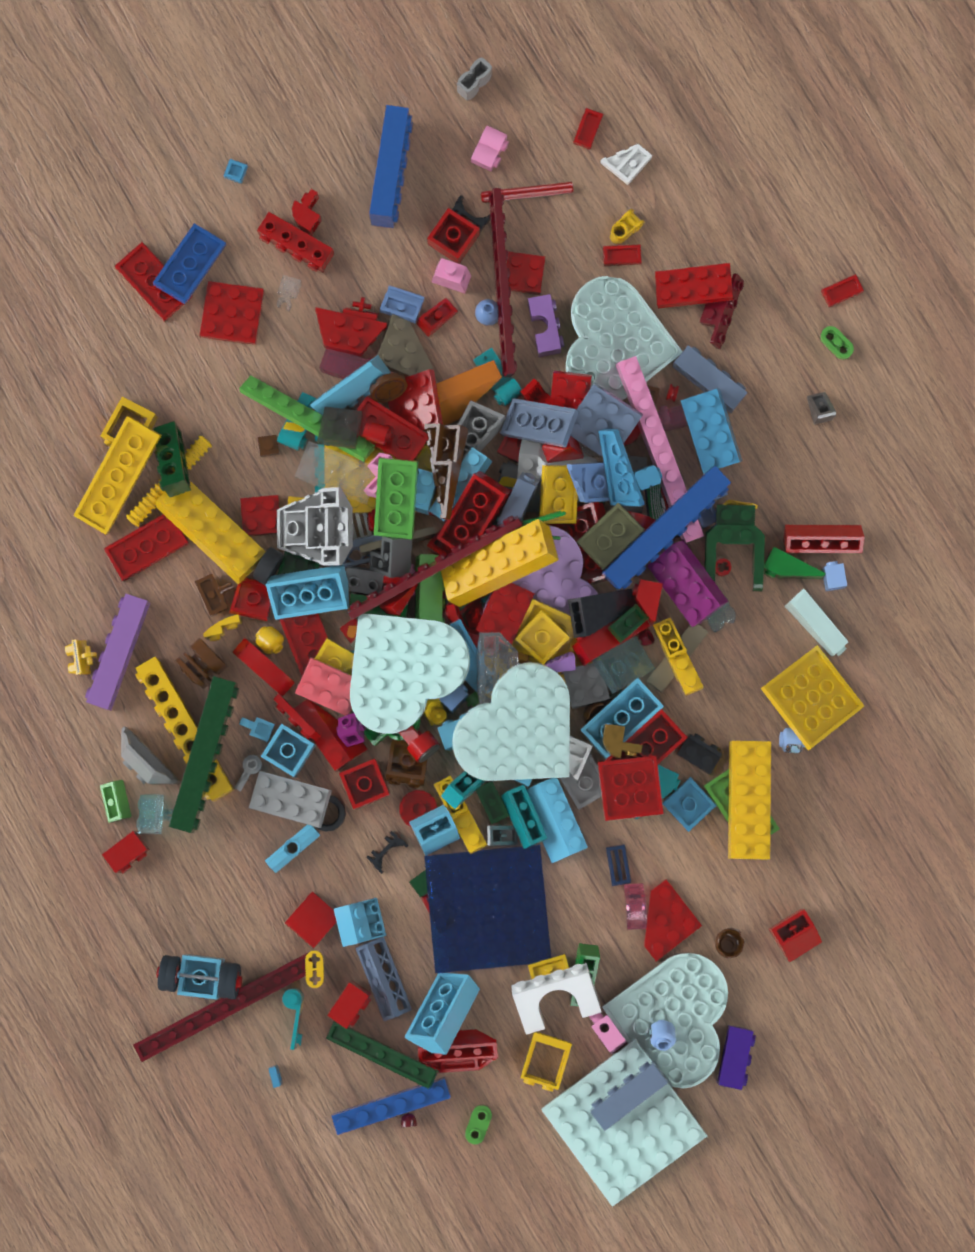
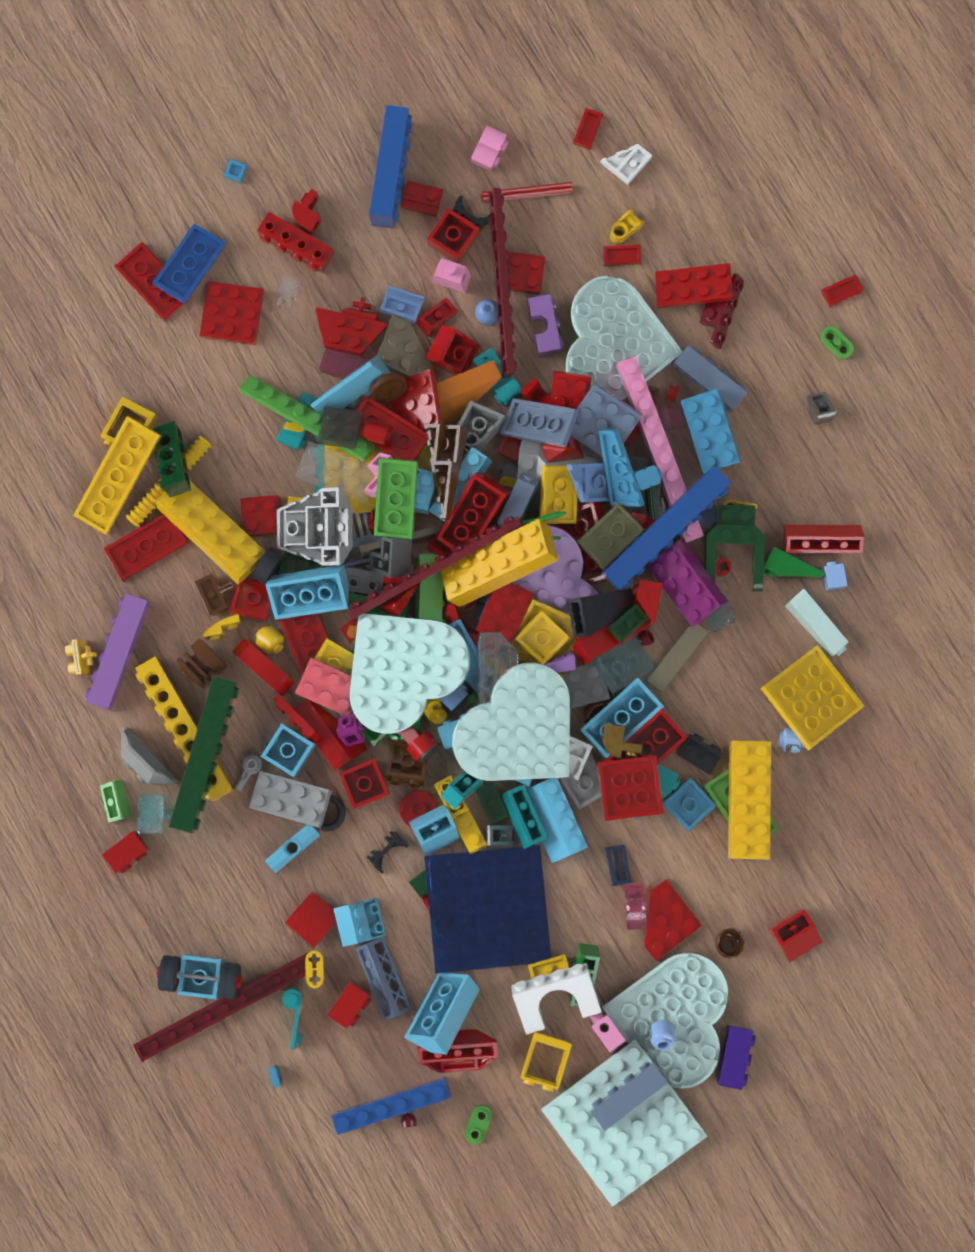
(260, 728): medium azure plate -> none
(268, 445): reddish brown plate -> none
(382, 1055): dark green tile -> none
(422, 198): none -> red plate
(452, 351): none -> red slope
(472, 80): light grey brick -> none
(474, 614): red tile -> none
(677, 656): yellow slope -> none

